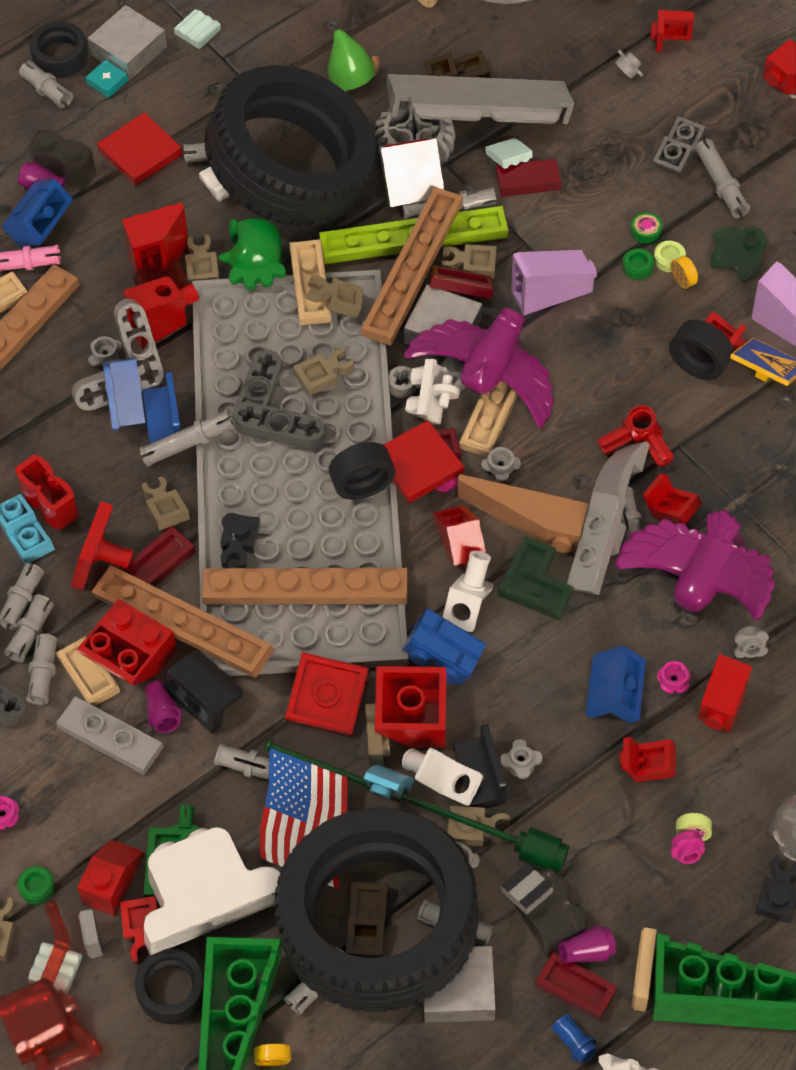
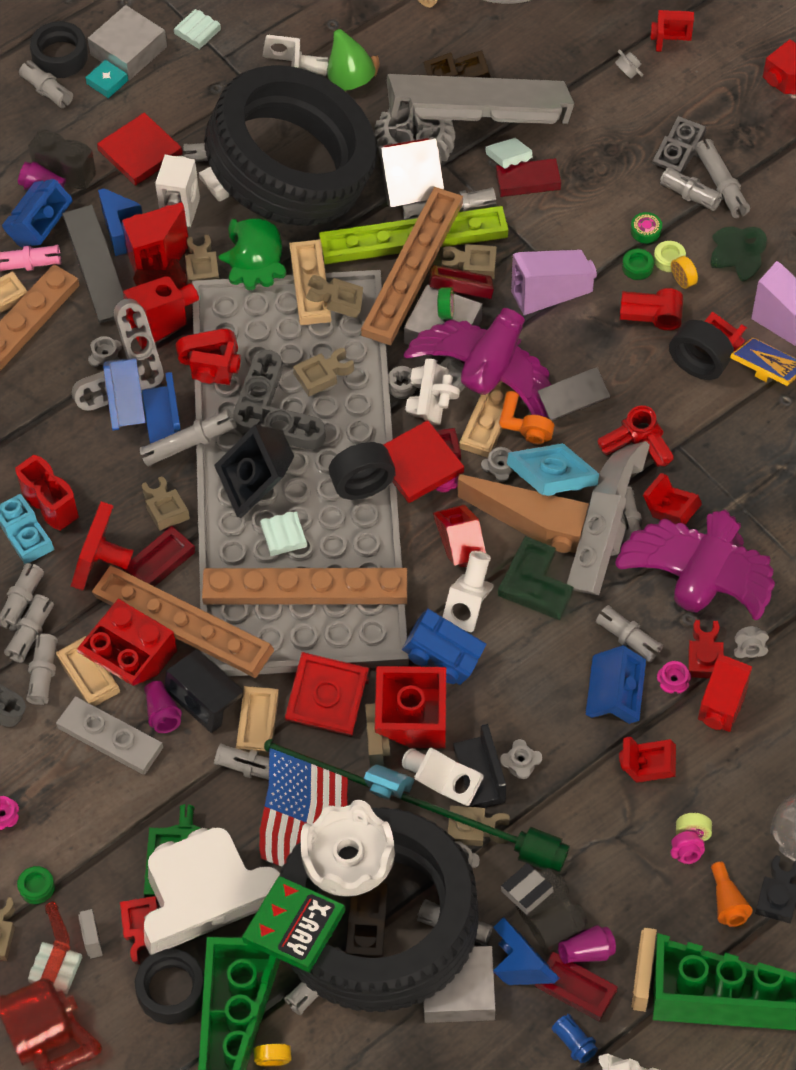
(94, 261): none -> dark grey slope
(109, 876): red slope -> none
(114, 210): none -> blue slope
(177, 184): none -> white brick
(208, 342): none -> red beam
(215, 368): none -> red bracket
(238, 537): black plate -> none
(254, 467): none -> black slope
(257, 718): none -> tan tile
(283, 533): none -> light aqua piece
(292, 53): none -> white bracket
(293, 924): none -> green tile
(345, 827): none -> white plate
(445, 303): none -> green tile
(523, 964): none -> blue slope
(533, 427): none -> orange plate
(552, 469): none -> medium azure plate
(573, 394): none -> flat silver slope
(629, 633): none -> light grey pin
(662, 308): none -> red piece
(691, 189): none -> light grey pin
(704, 651): none -> red plate
(731, 904): none -> orange cone

